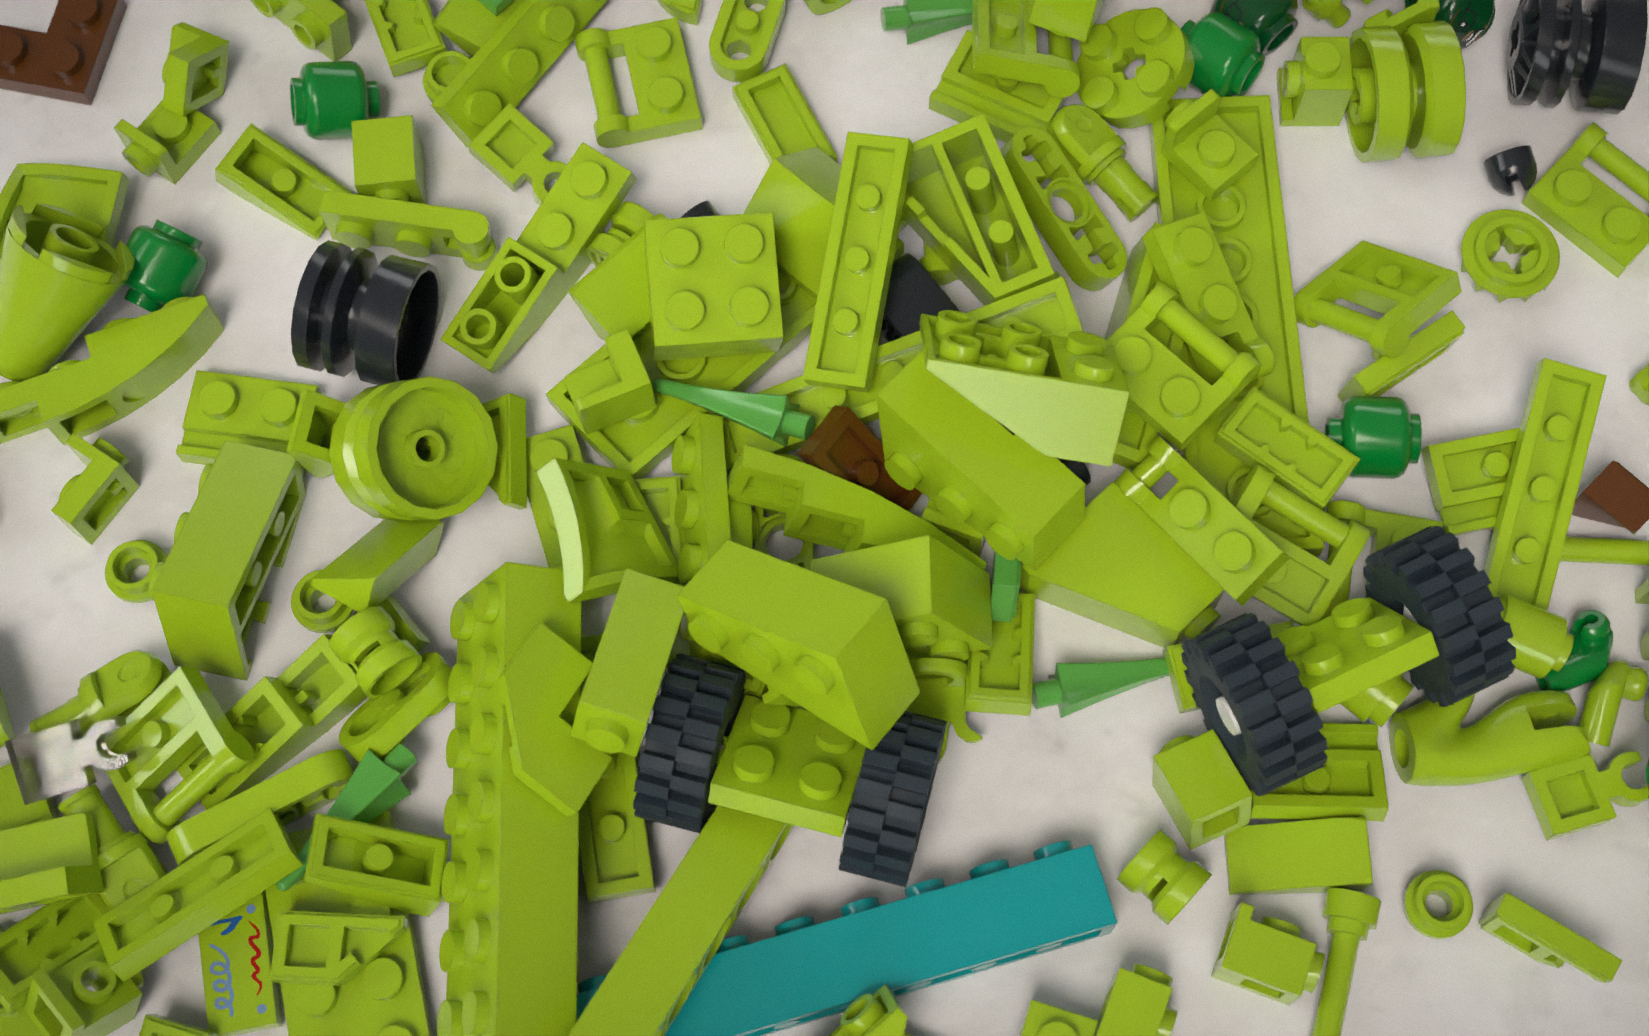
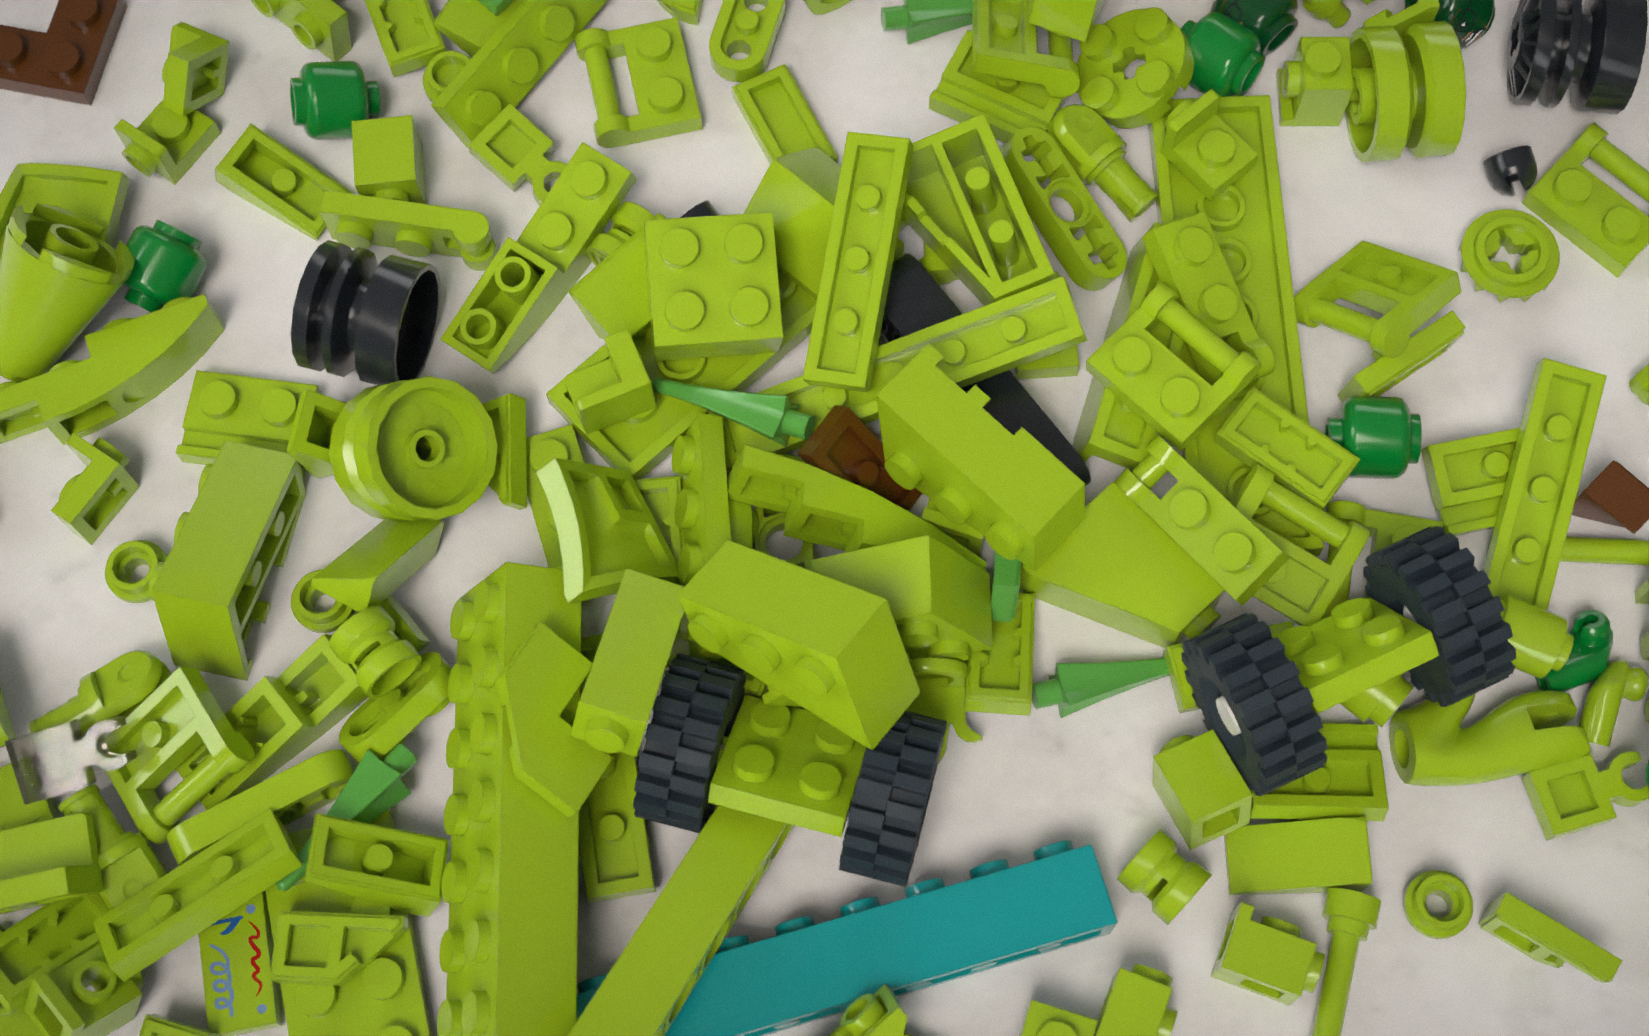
(1043, 387): lime slope -> none

